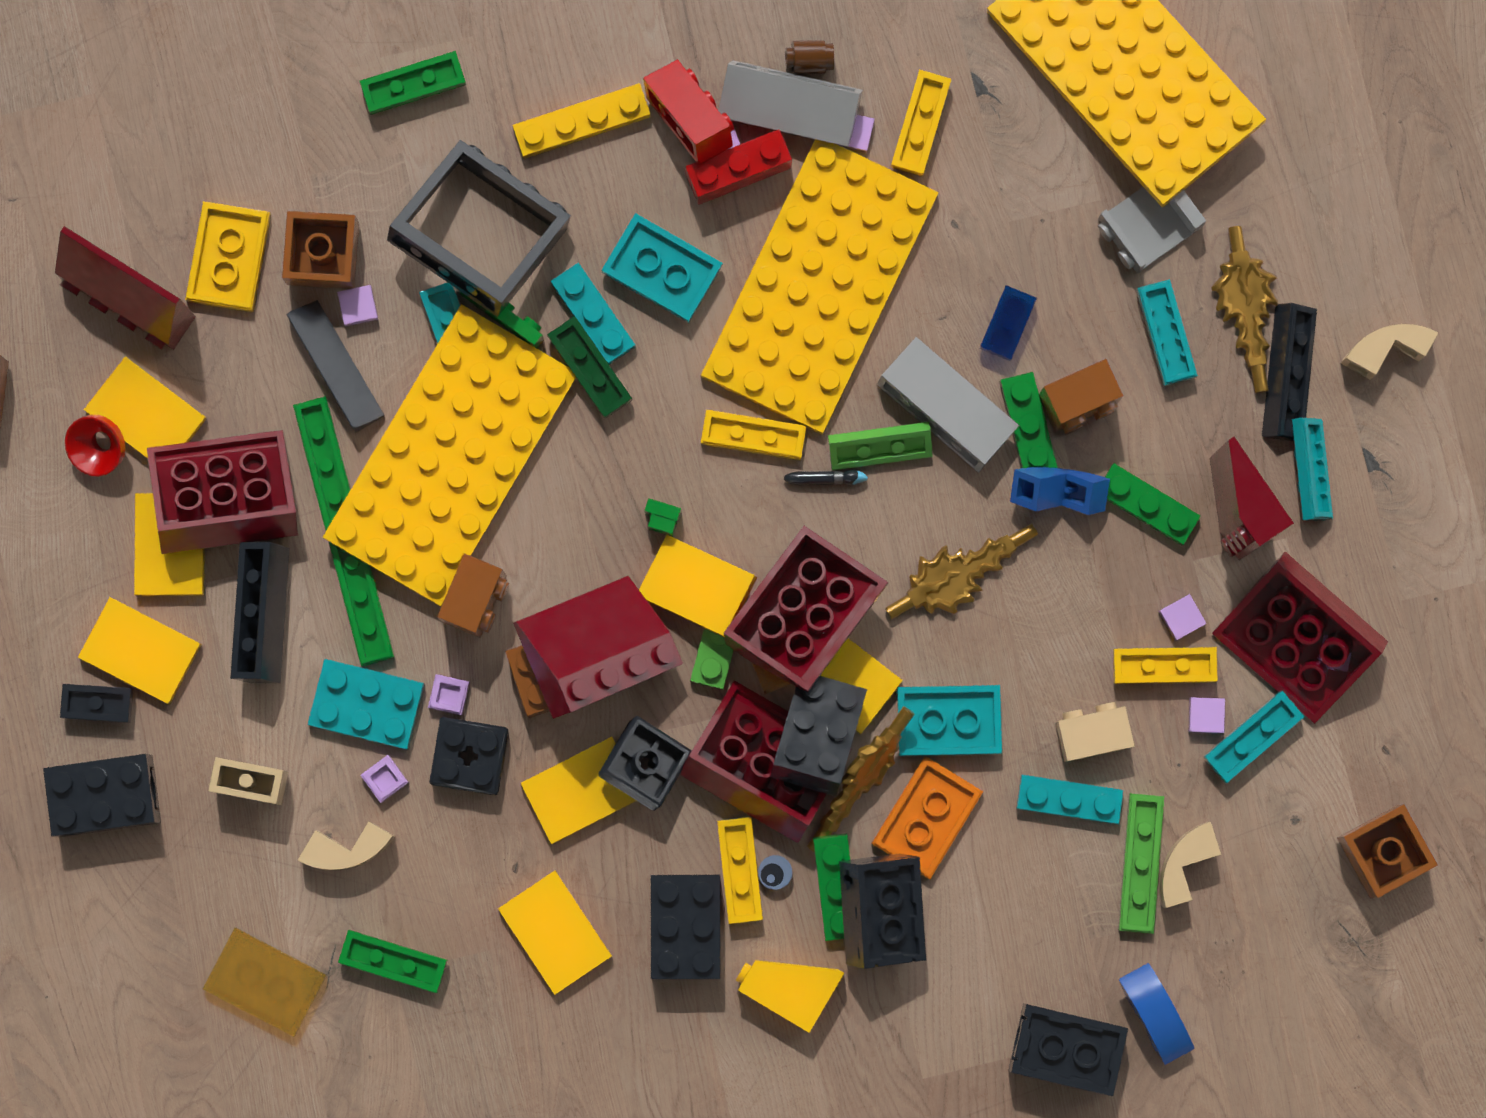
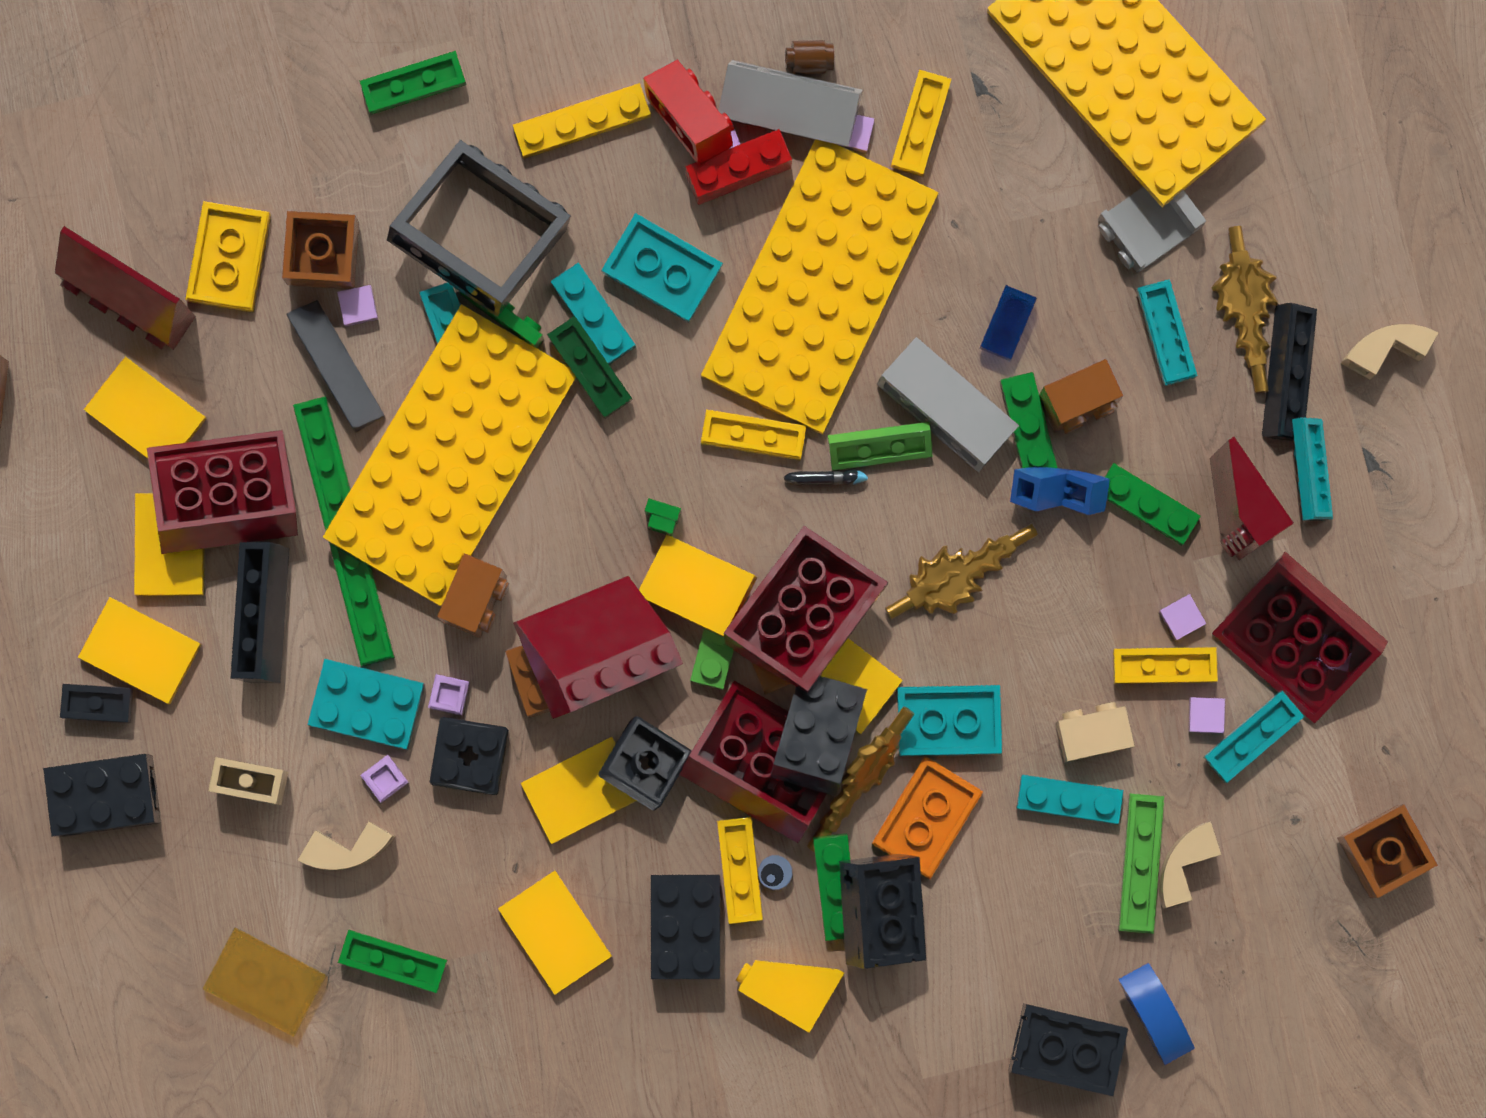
(84, 450): red piece -> none

